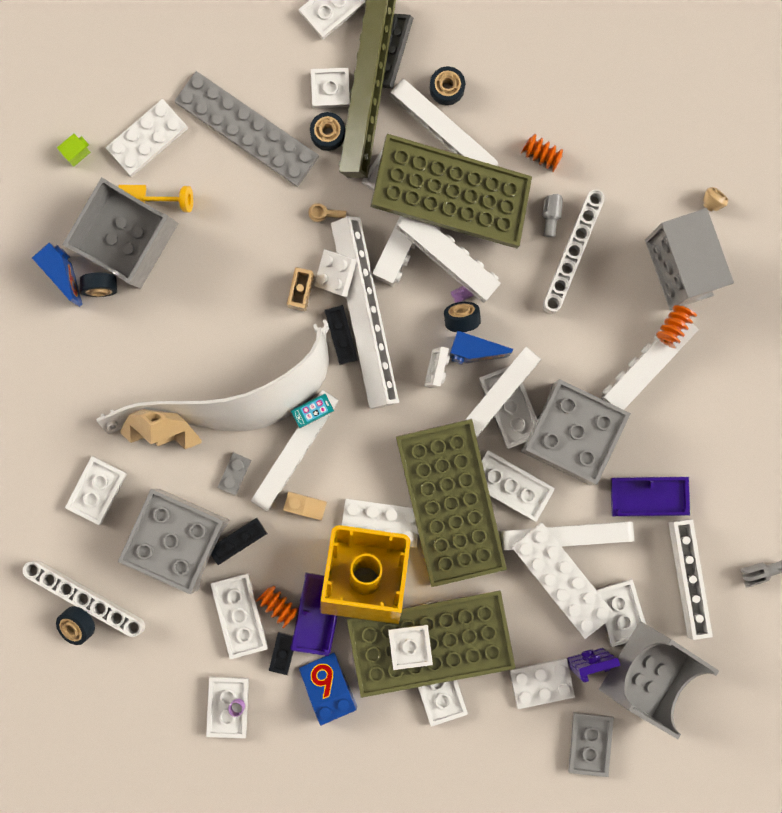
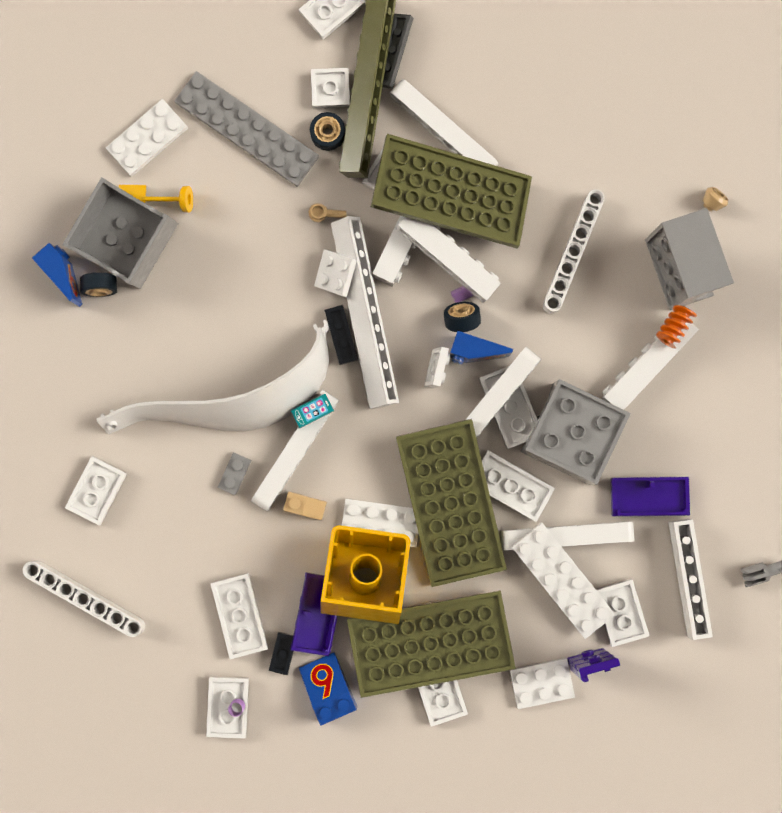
(74, 149): lime brick -> none
(75, 625): black wheel -> none
(159, 428): tan brick -> none
(172, 540): light grey container -> none
(238, 541): black plate -> none
(277, 605): orange piece -> none
(300, 289): tan brick -> none
(410, 647): white plate -> none
(447, 75): wheel -> none
(543, 152): orange piece -> none
(552, 212): light grey arm -> none
(590, 744): light grey plate -> none
(652, 676): light grey container -> none

